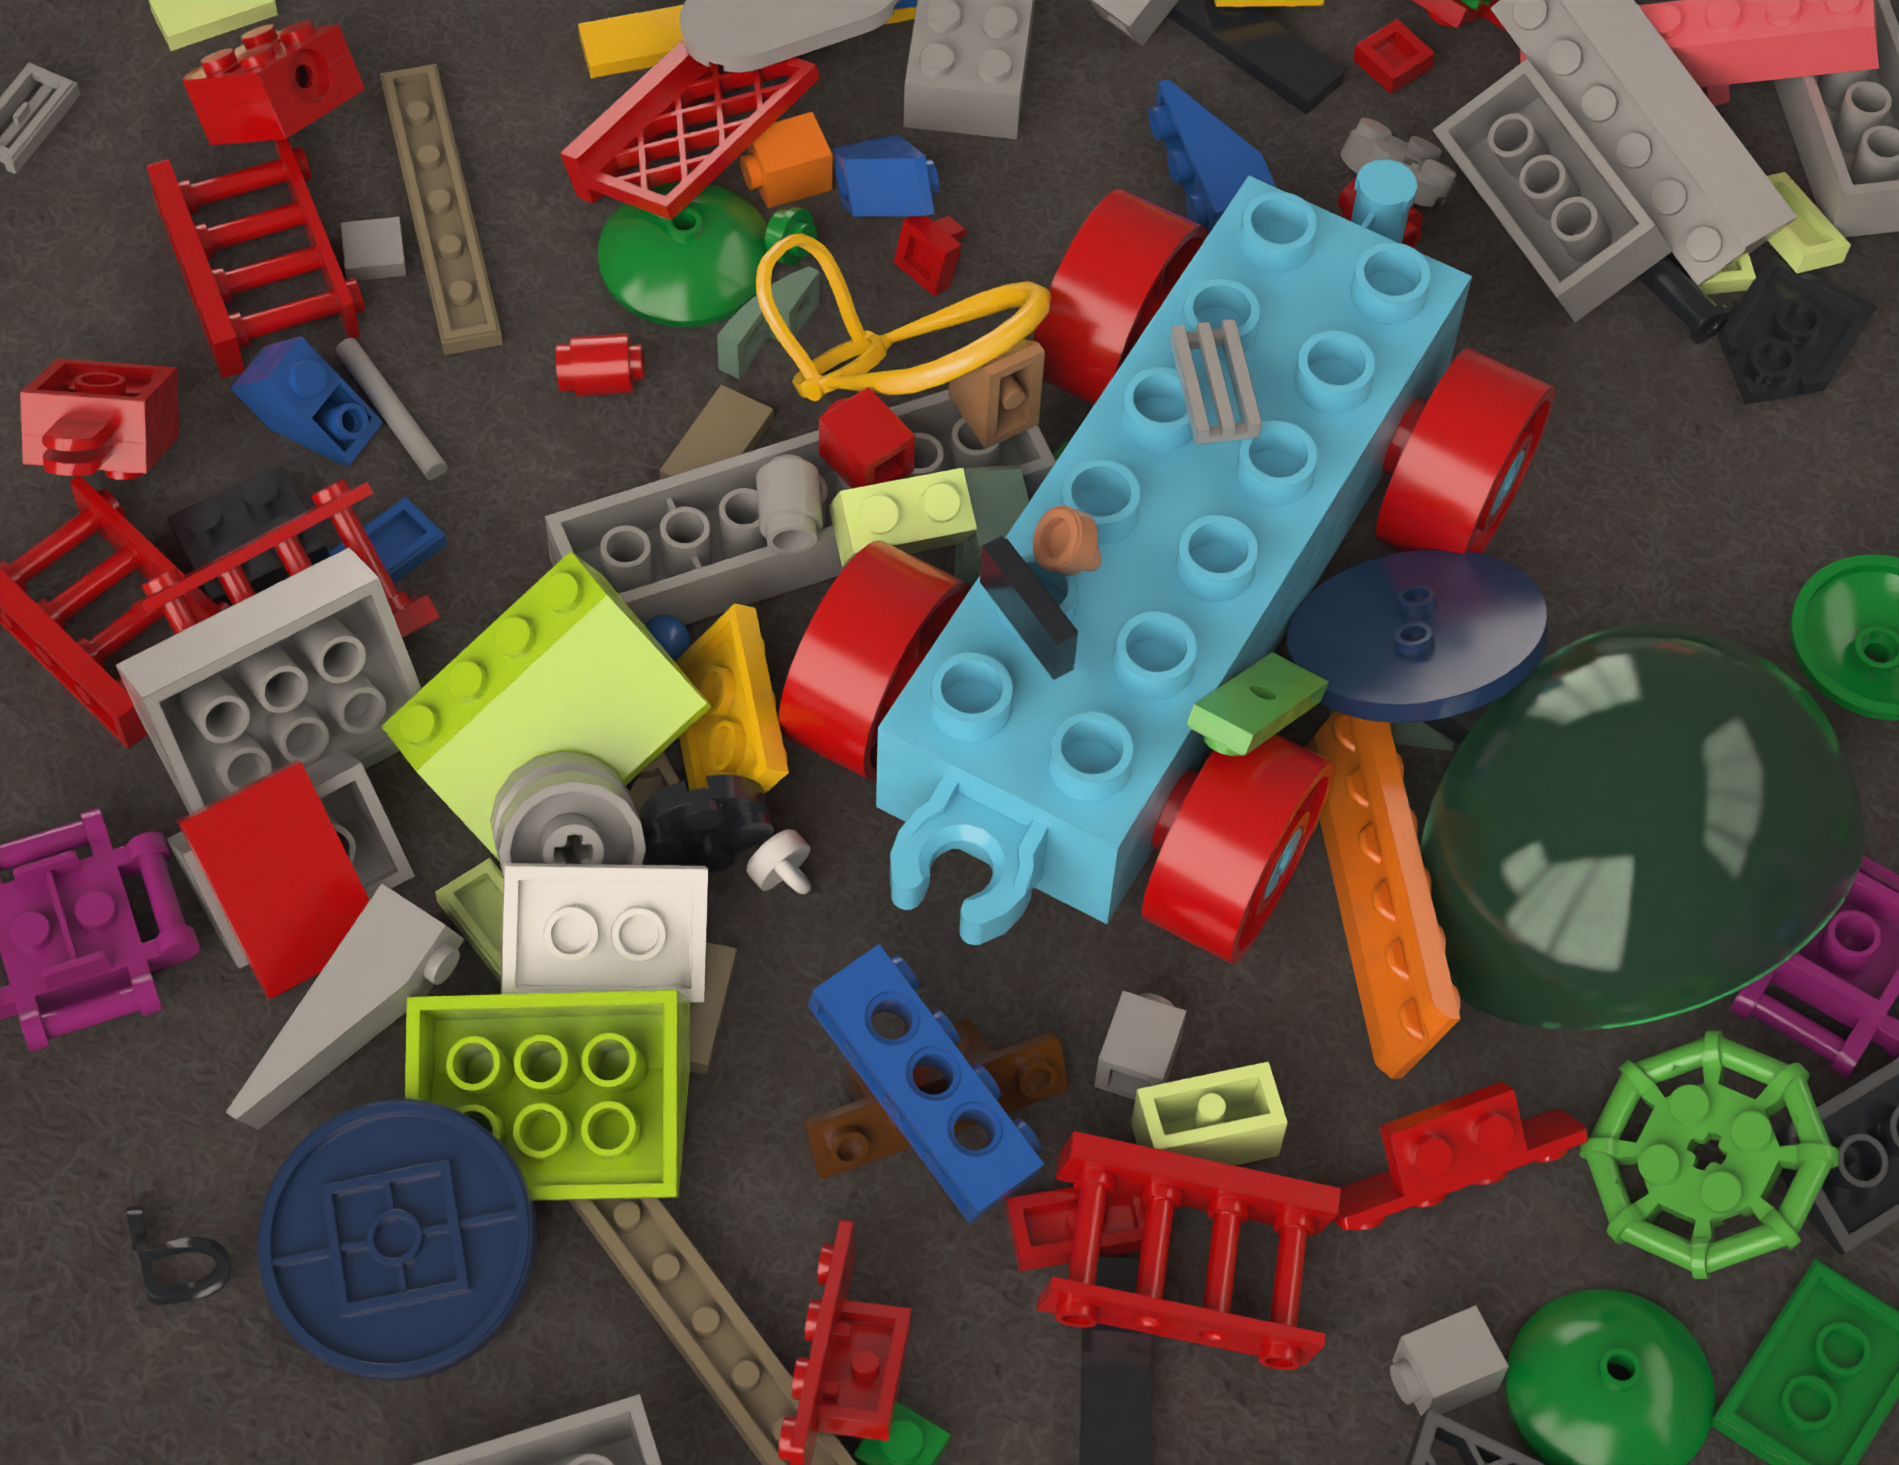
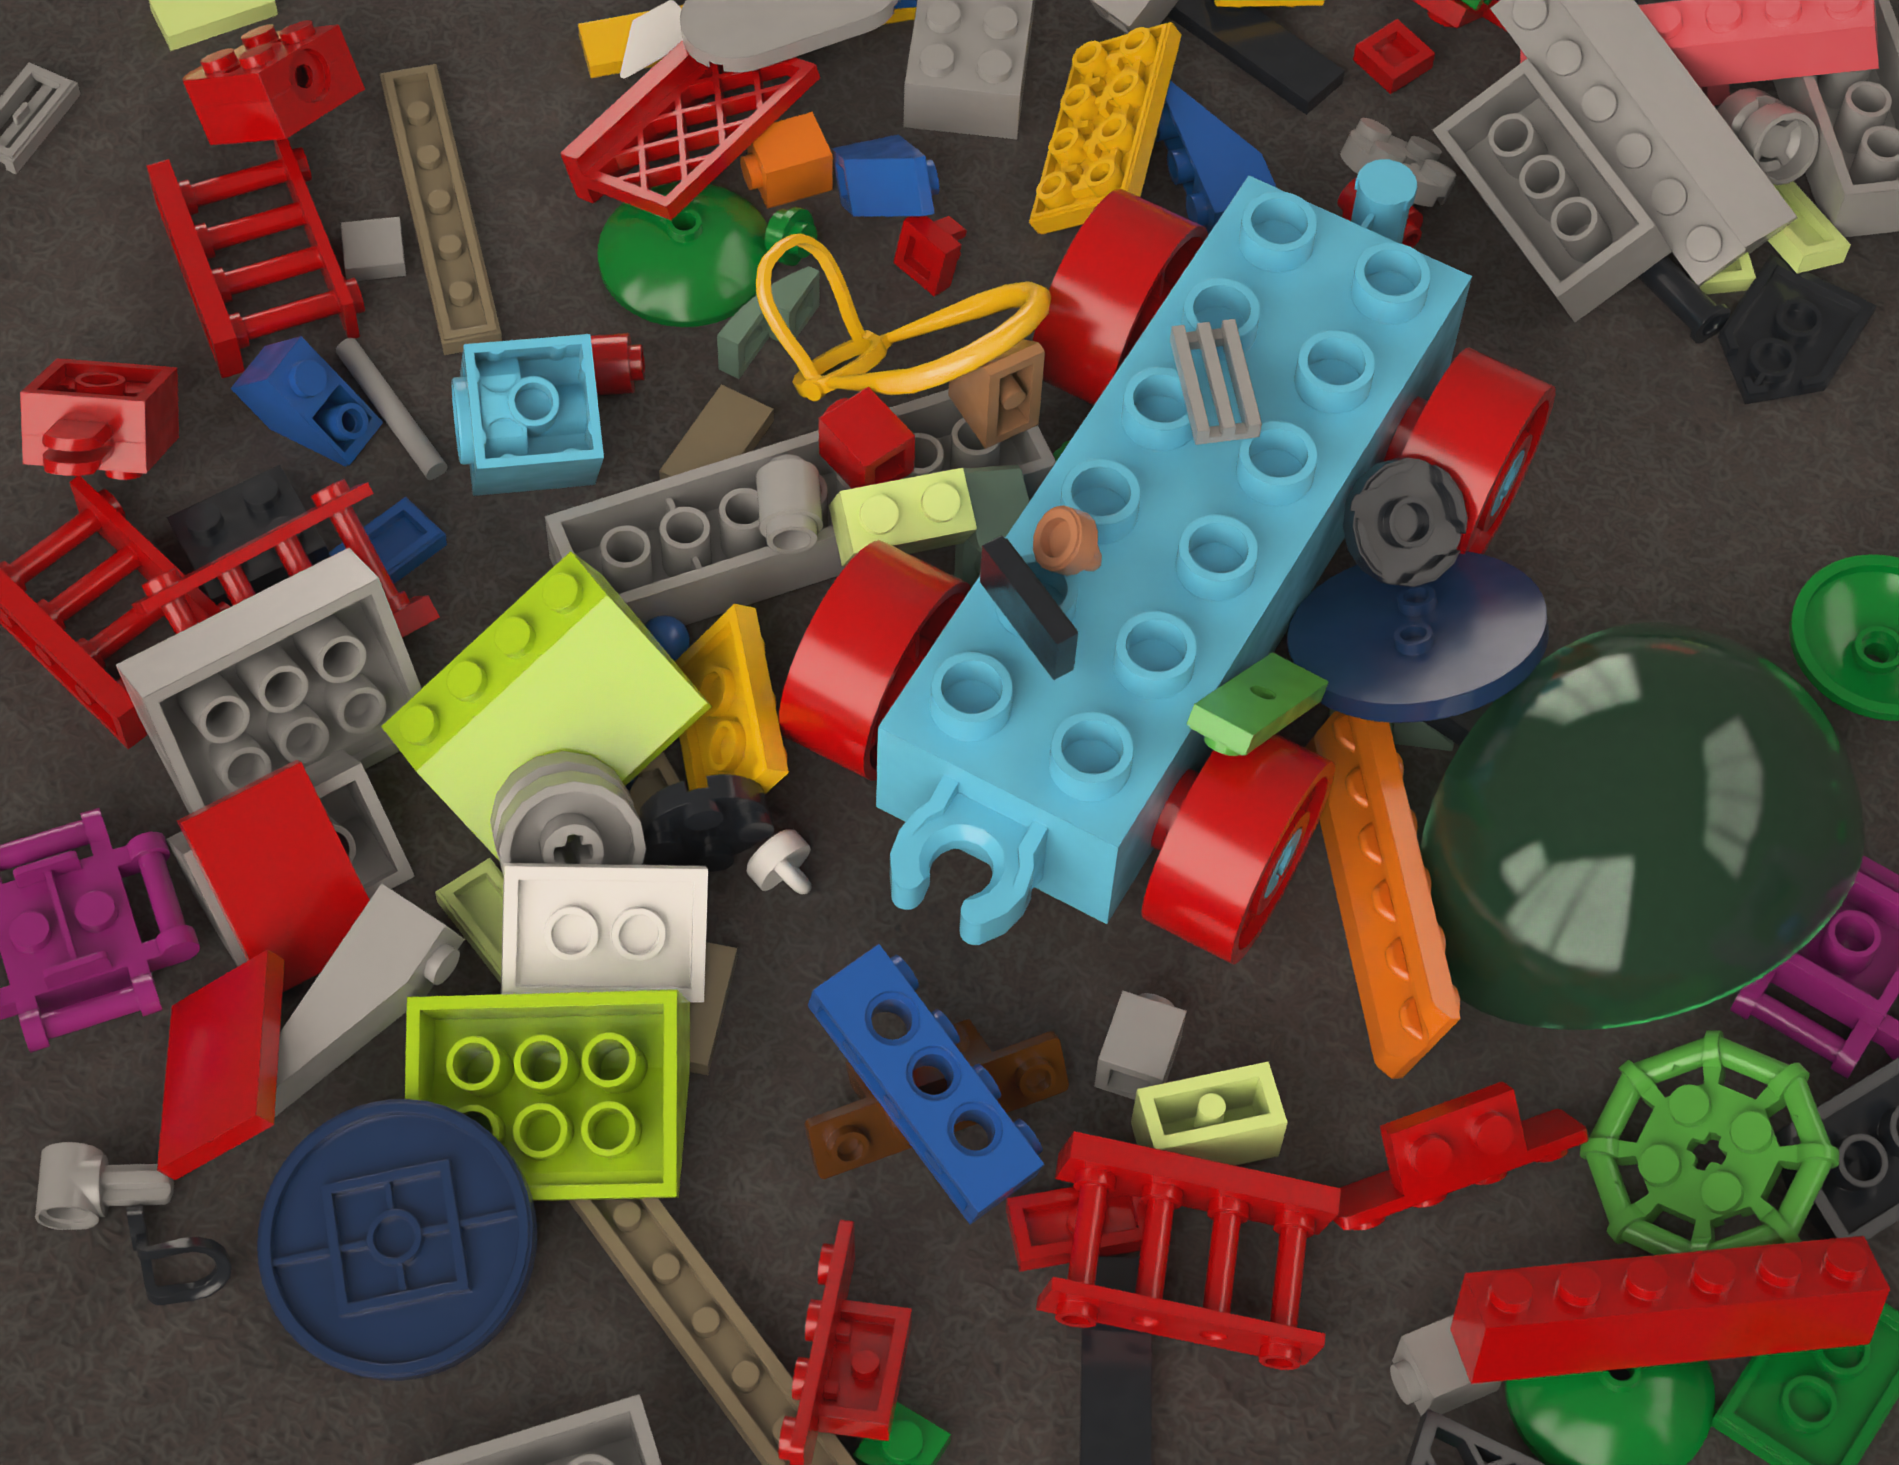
(80, 1186): none -> light grey axle
(221, 1065): none -> red tile
(528, 414): none -> medium azure brick
(652, 37): none -> white sticker
(1105, 124): none -> yellow tile
(1404, 522): none -> black tile
(1667, 1309): none -> red brick
(1772, 132): none -> light grey wheel

